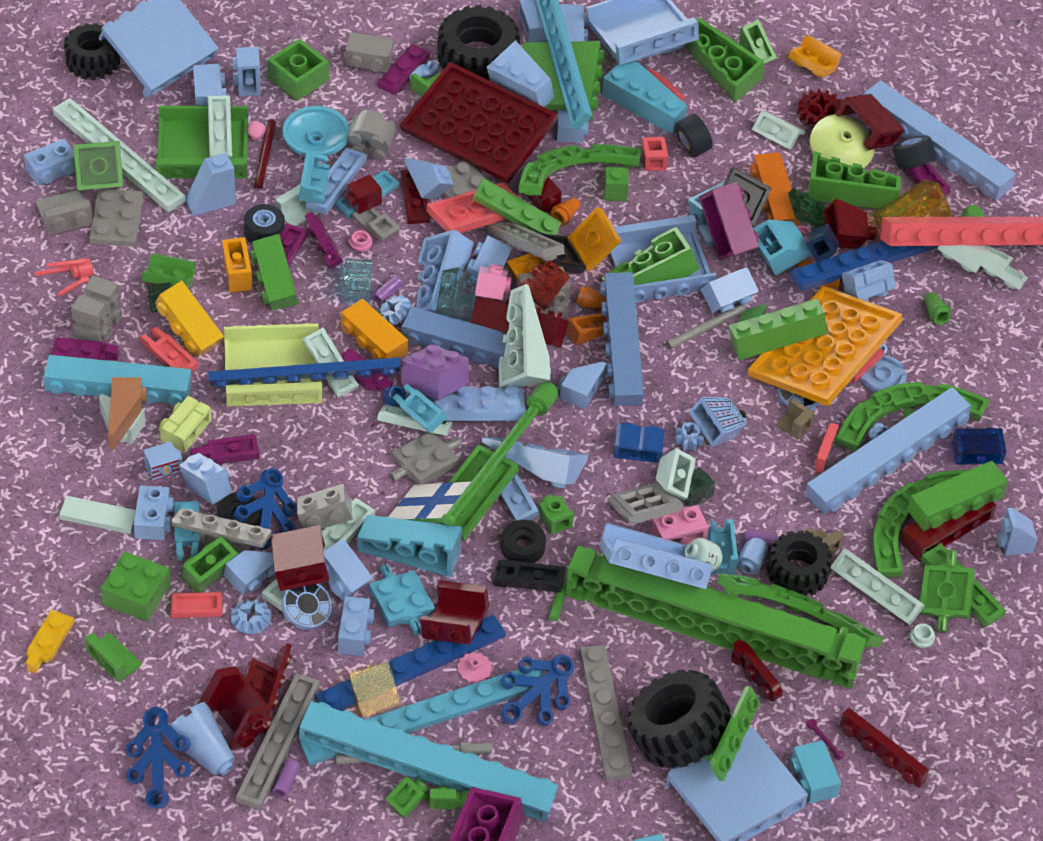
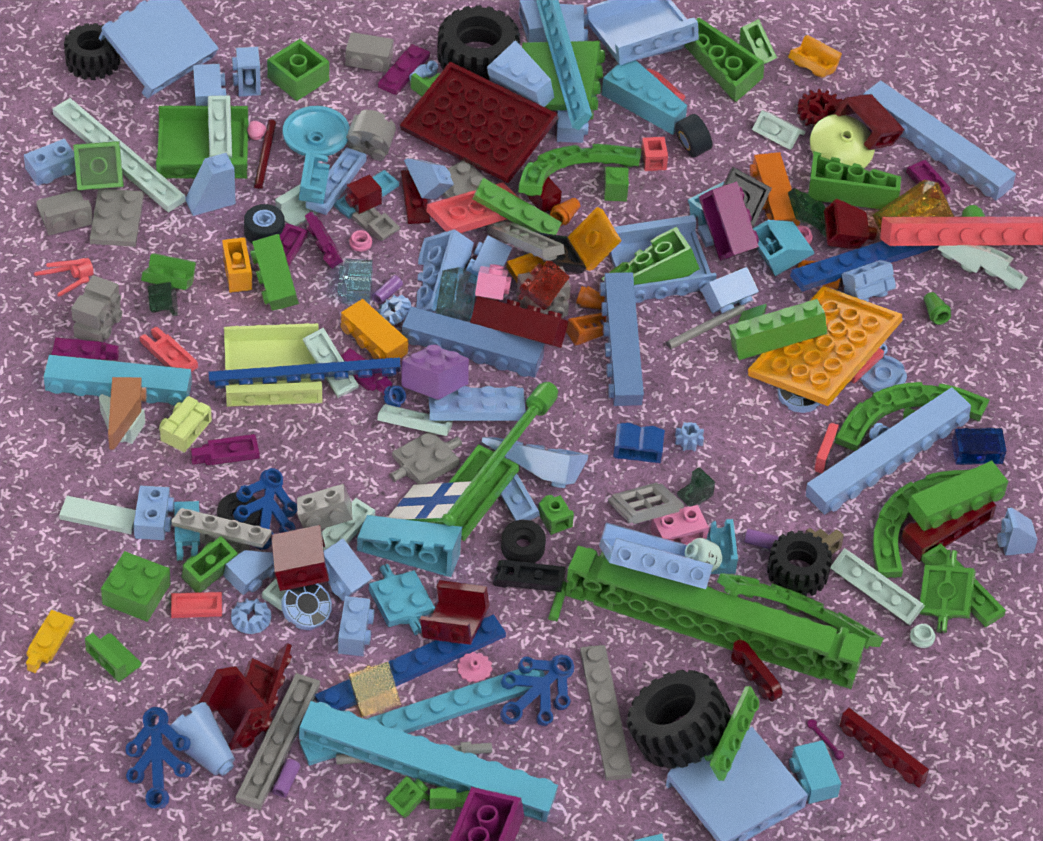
(162, 461): light blue brick -> none
(188, 319): yellow brick -> none
(206, 478): light blue brick -> none
(421, 409): medium azure hinge -> none
(526, 354): light aqua wedge -> none
(582, 384): light blue slope -> none
(676, 473): light aqua slope -> none
(718, 419): light blue torso -> none
(752, 556): light blue brick -> none
(796, 420): dark tan panel -> none
(822, 243): dark blue brick -> none
(914, 152): black wheel -> none

